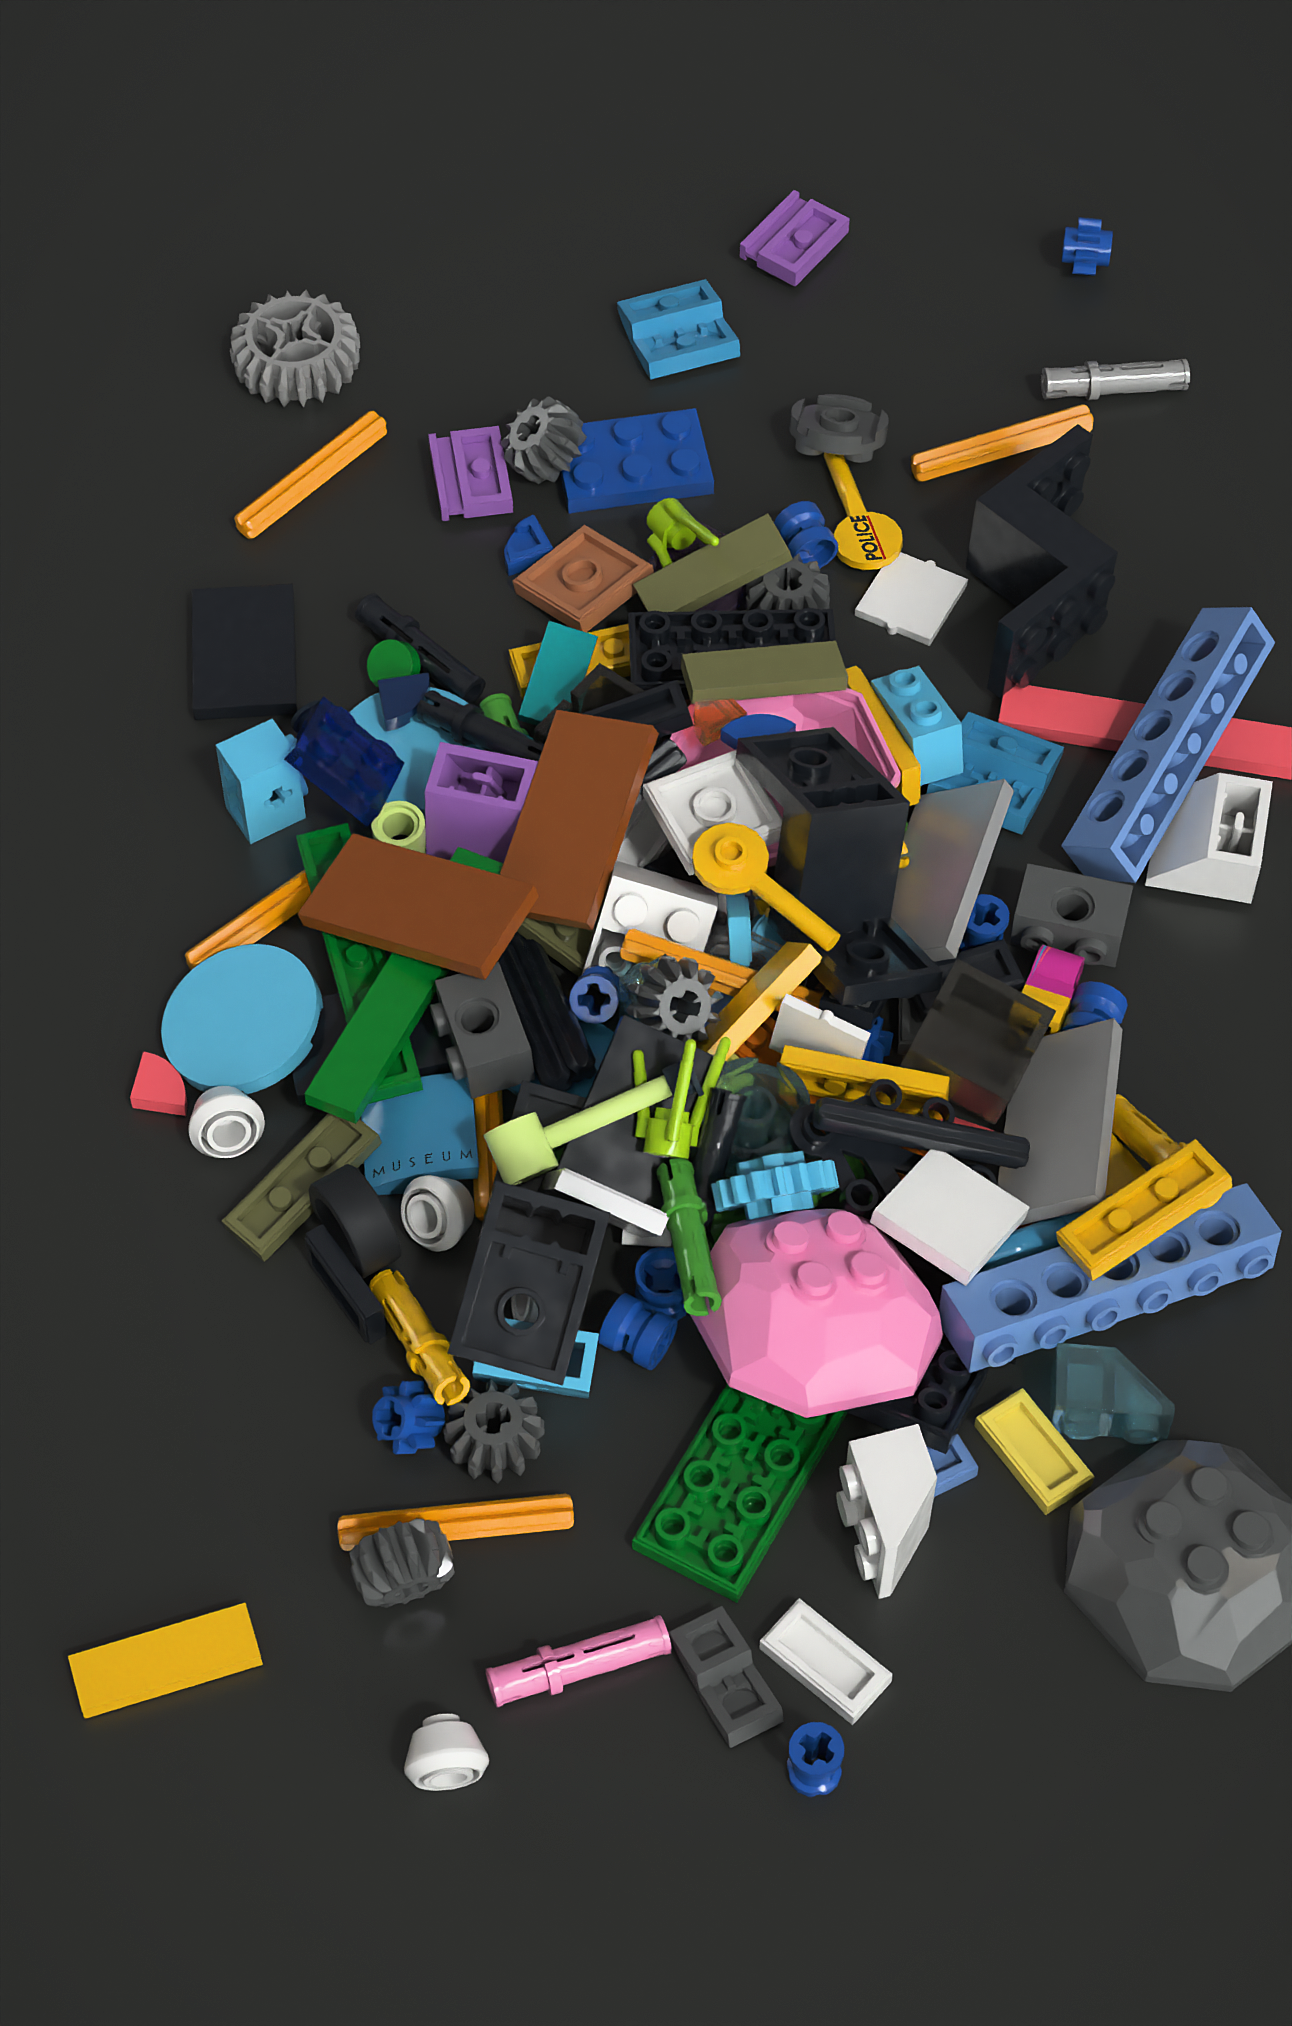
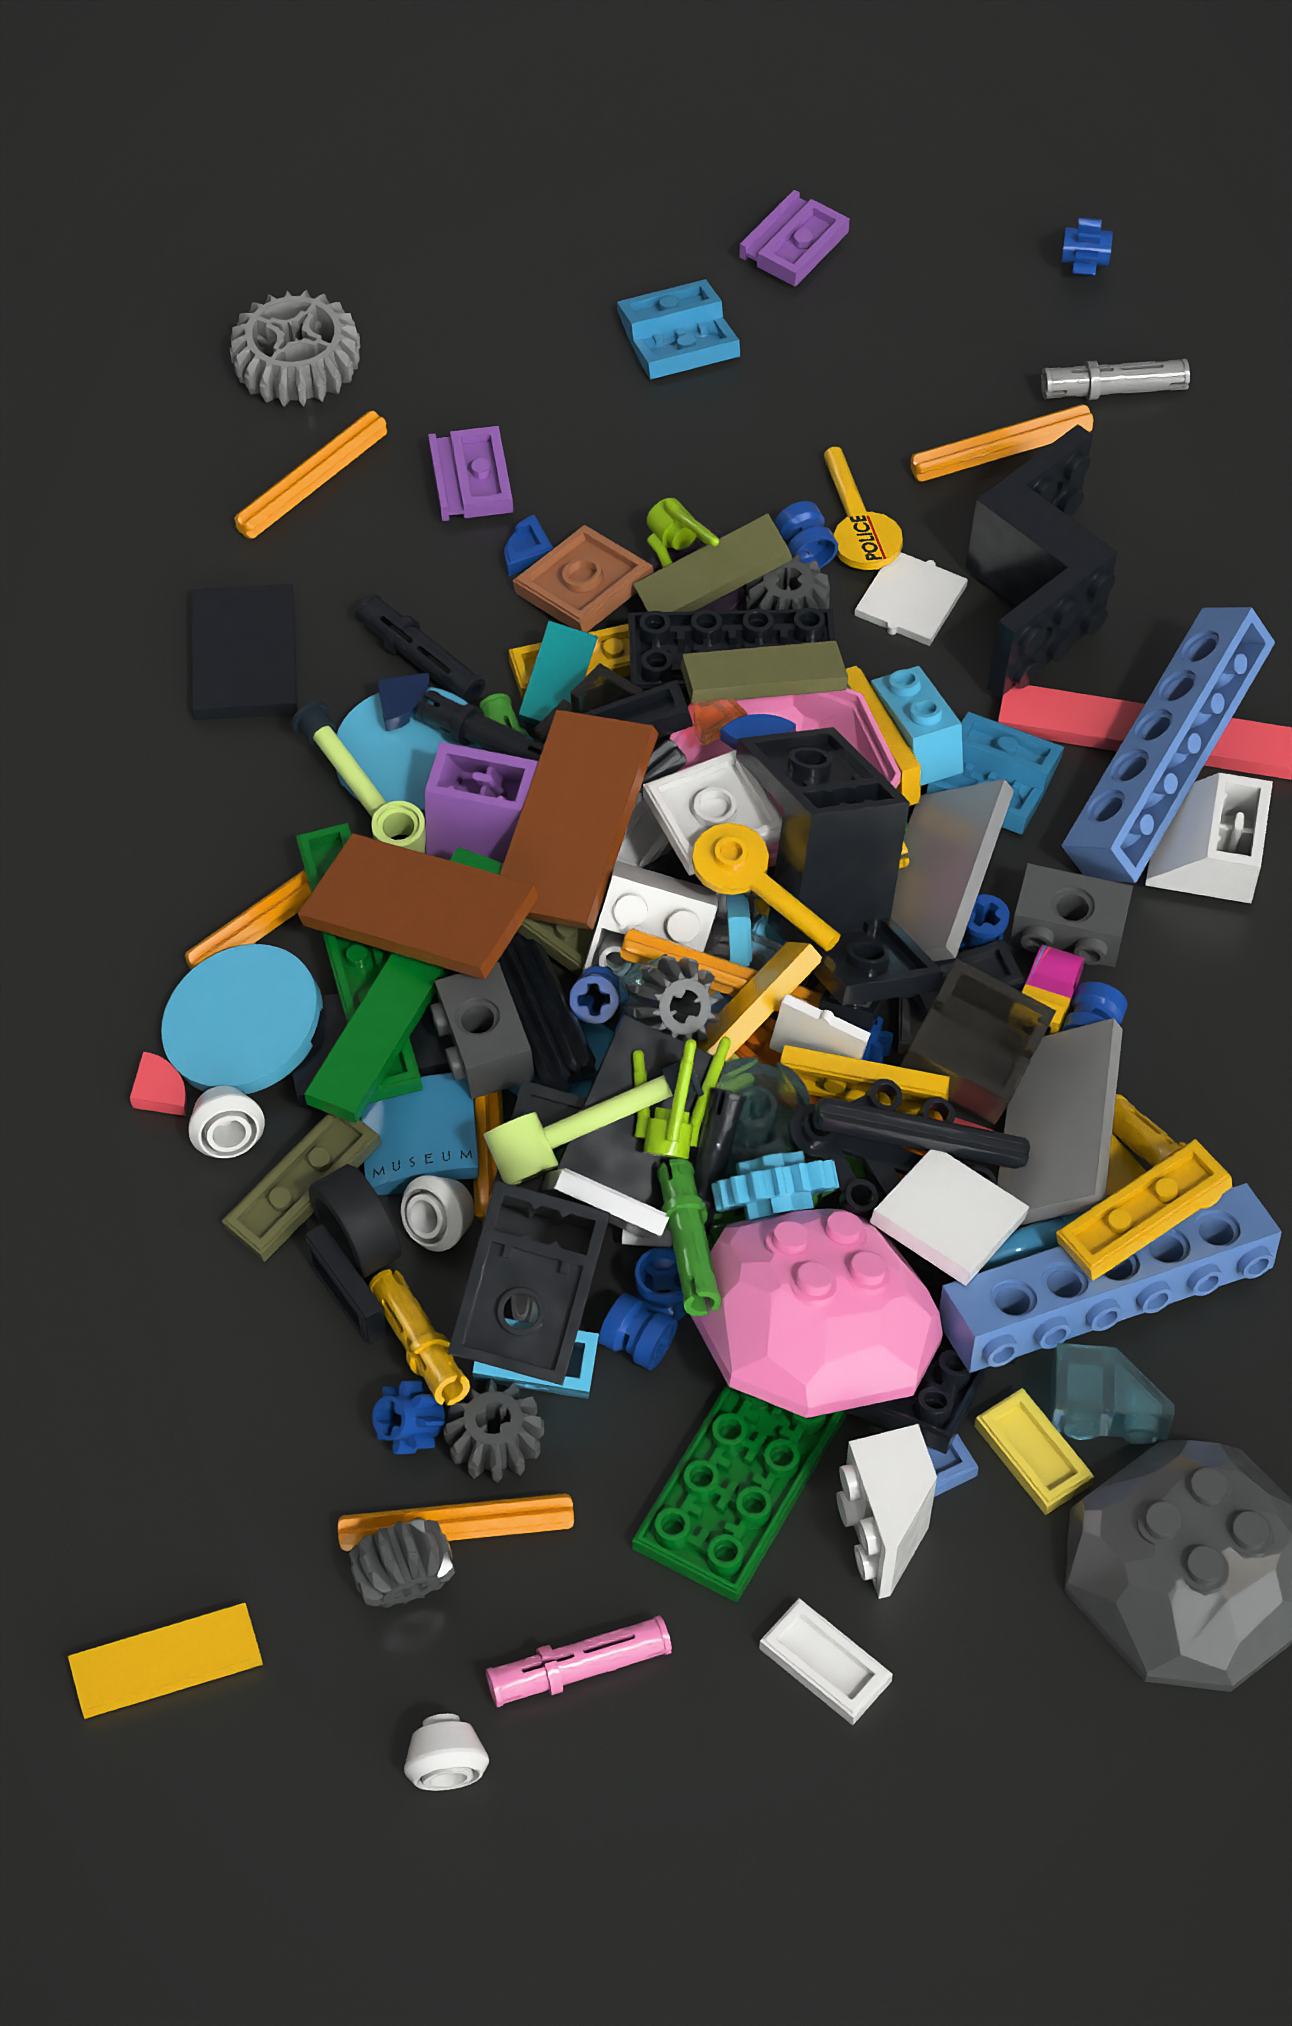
(257, 782): medium azure brick -> none
(345, 760): clear blue plate -> none
(392, 660): green tile -> none
(543, 440): dark grey gear -> none
(638, 462): blue plate -> none
(725, 1676): dark grey slope -> none
(807, 1743): blue bush -> none
(838, 427): dark grey plate -> none

